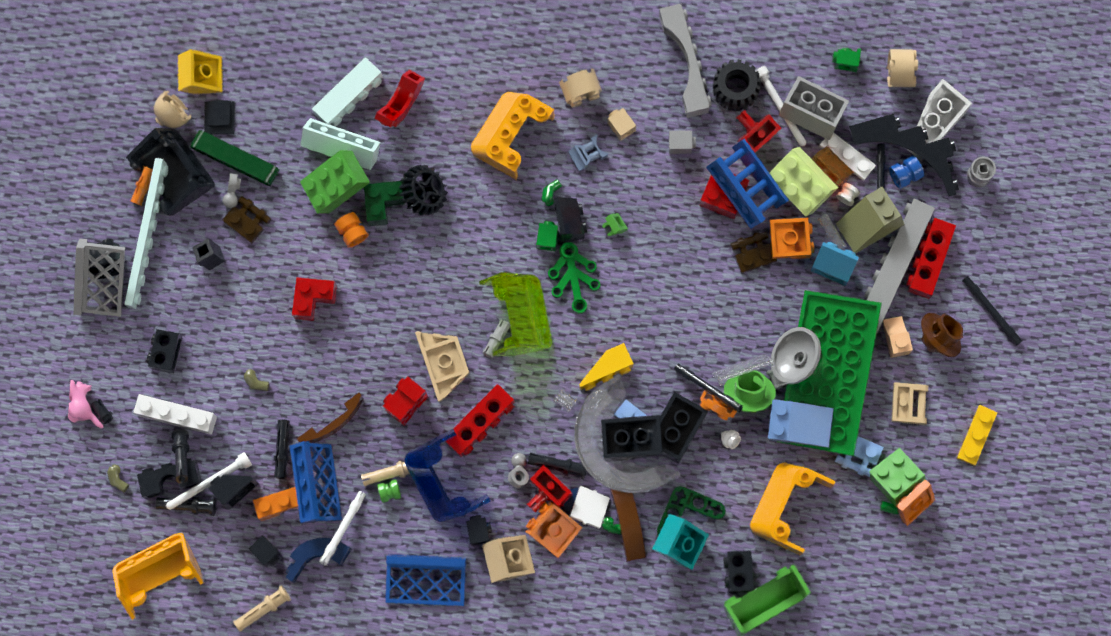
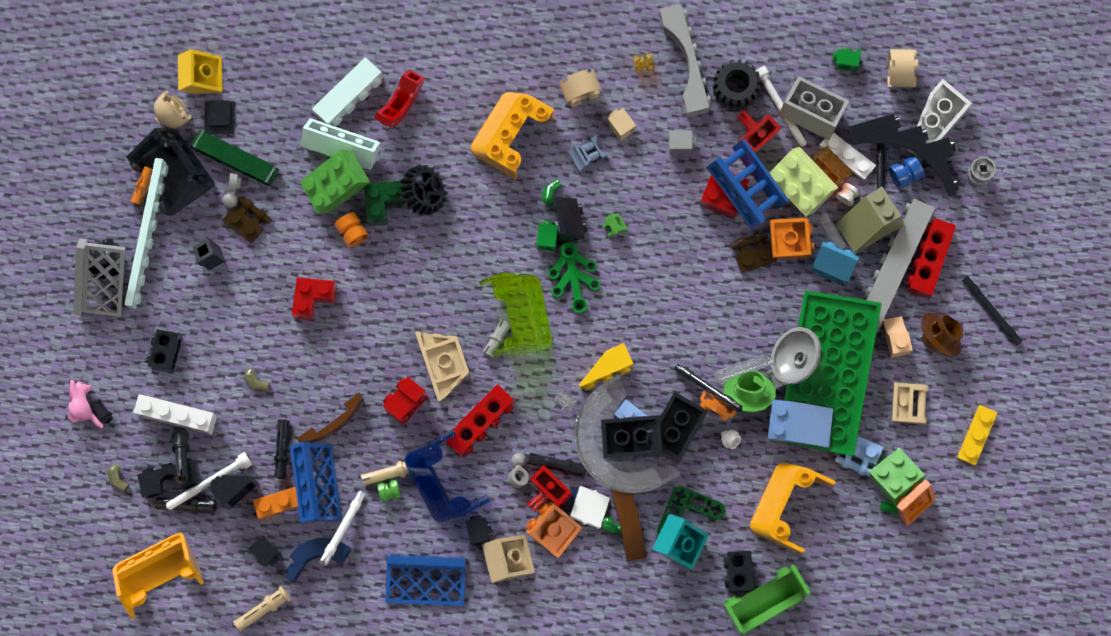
(642, 63): none -> clear yellow wheel

